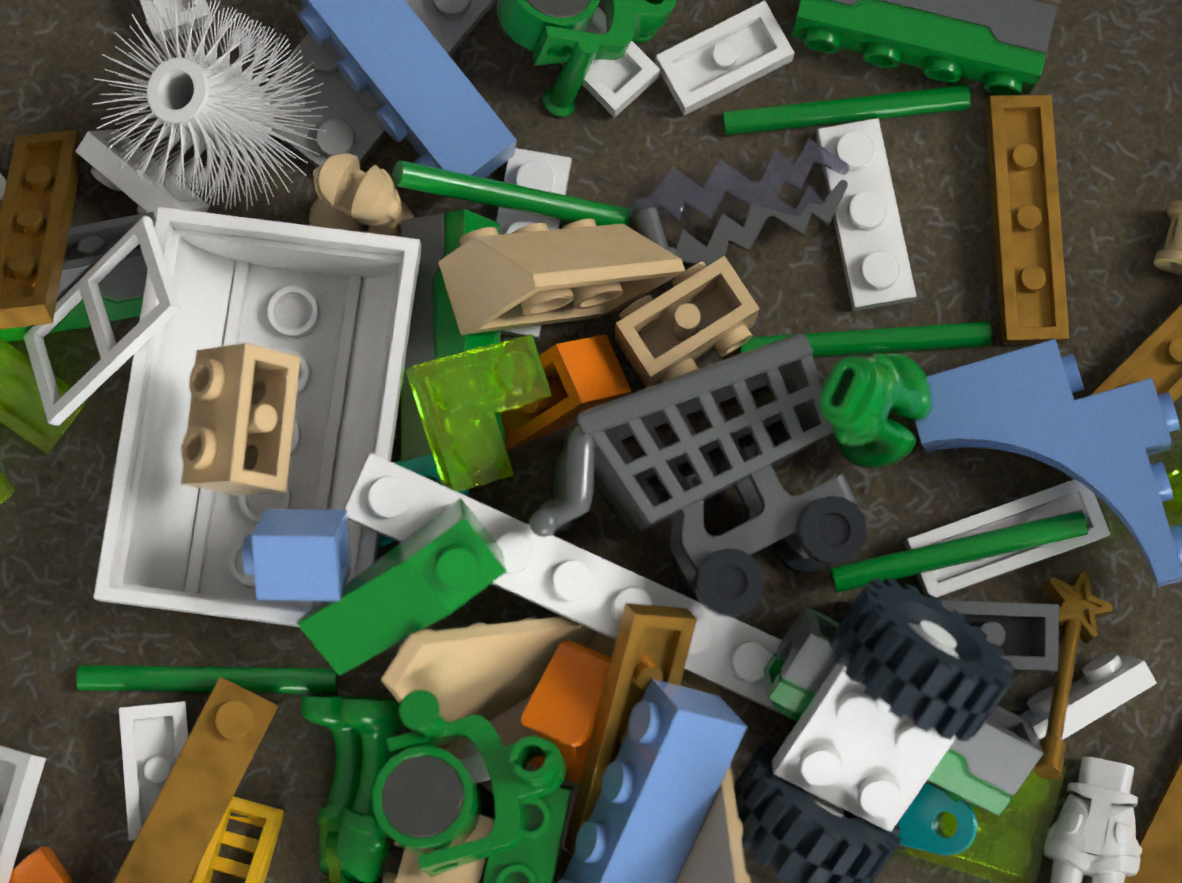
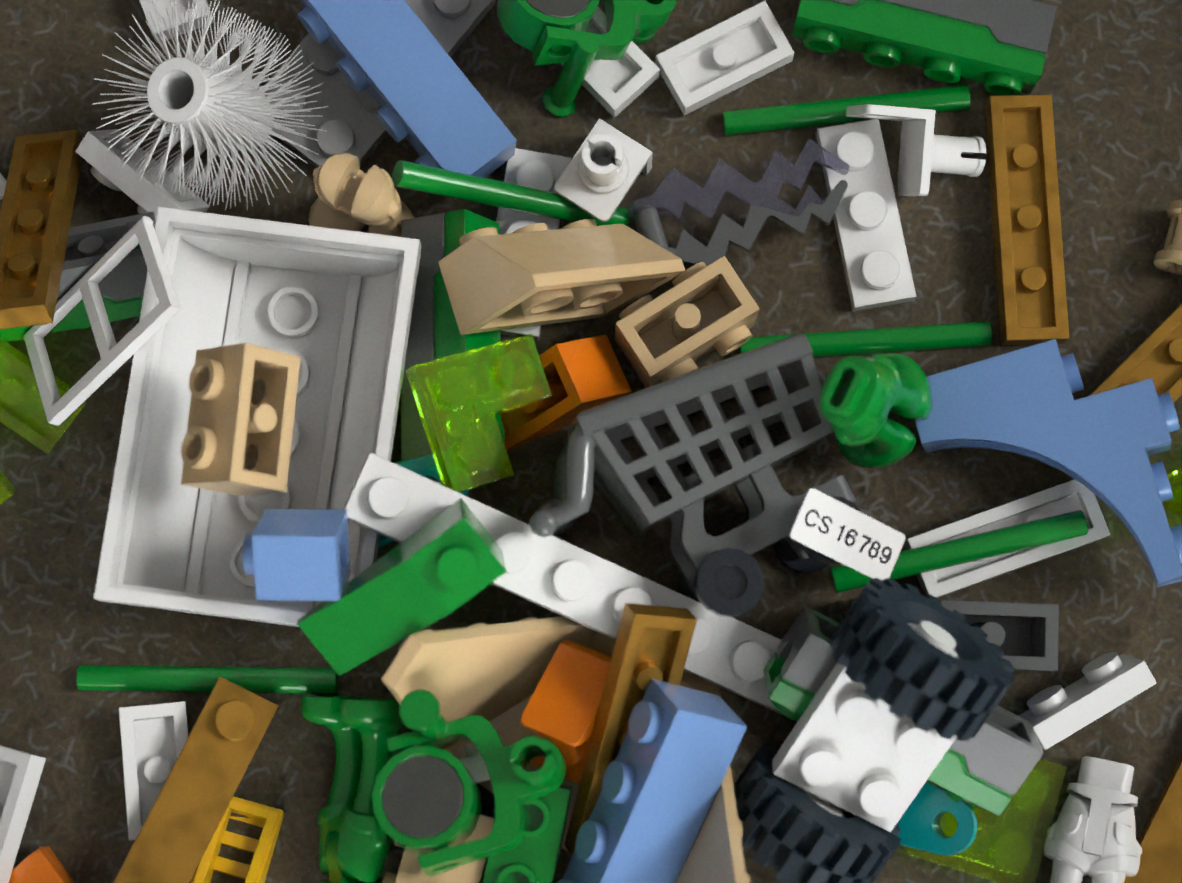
(603, 171): none -> white bracket
(847, 535): none -> white sticker
(922, 149): none -> white bracket
(1078, 614): pearl gold piece -> none

